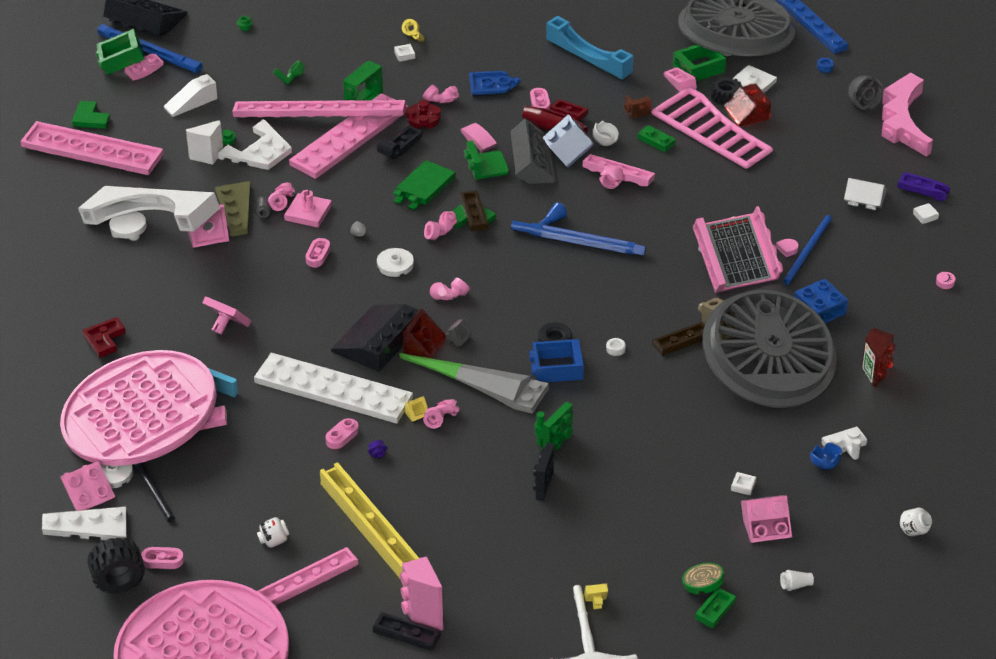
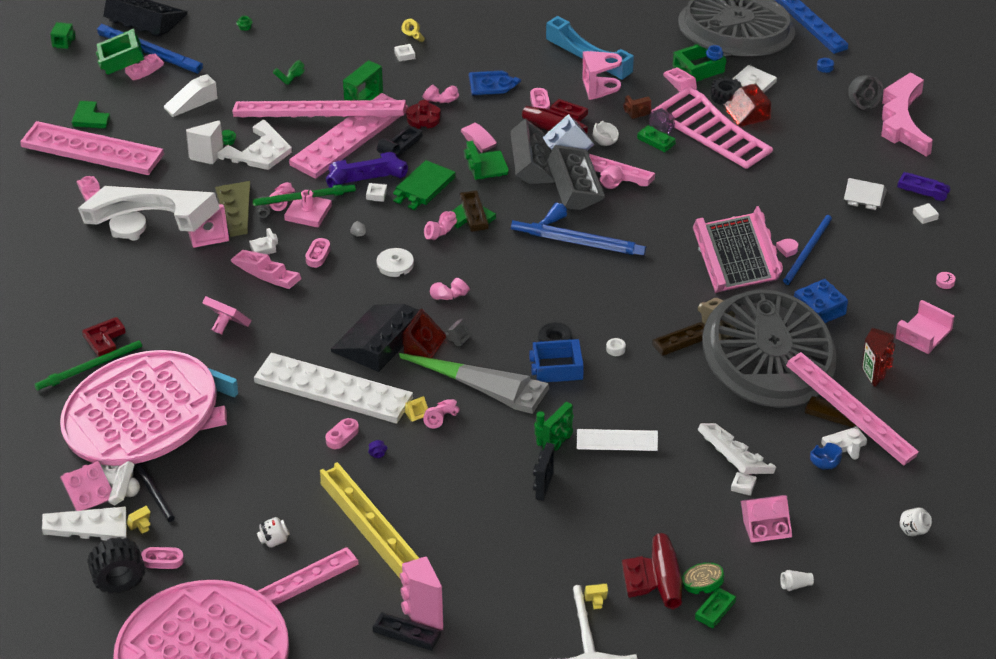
(54, 379): none -> green bar
(62, 35): none -> green brick
(88, 186): none -> bright pink slope
(124, 484): none -> white tile
(139, 519): none -> light yellow tile
(265, 245): none -> white bracket
(265, 269): none -> bright pink slope
(336, 190): none -> green bar
(376, 192): none -> white plate
(386, 165): none -> dark purple plate
(574, 177): none -> dark grey slope
(592, 65): none -> bright pink hose
(617, 439): none -> white plate
(660, 572): none -> dark red plate
(662, 120): none -> clear purple head
(714, 52): none -> blue plate
(735, 451): none -> white wing
(823, 409): none -> dark brown tile
(852, 408): none -> bright pink plate
(926, 328): none -> bright pink panel

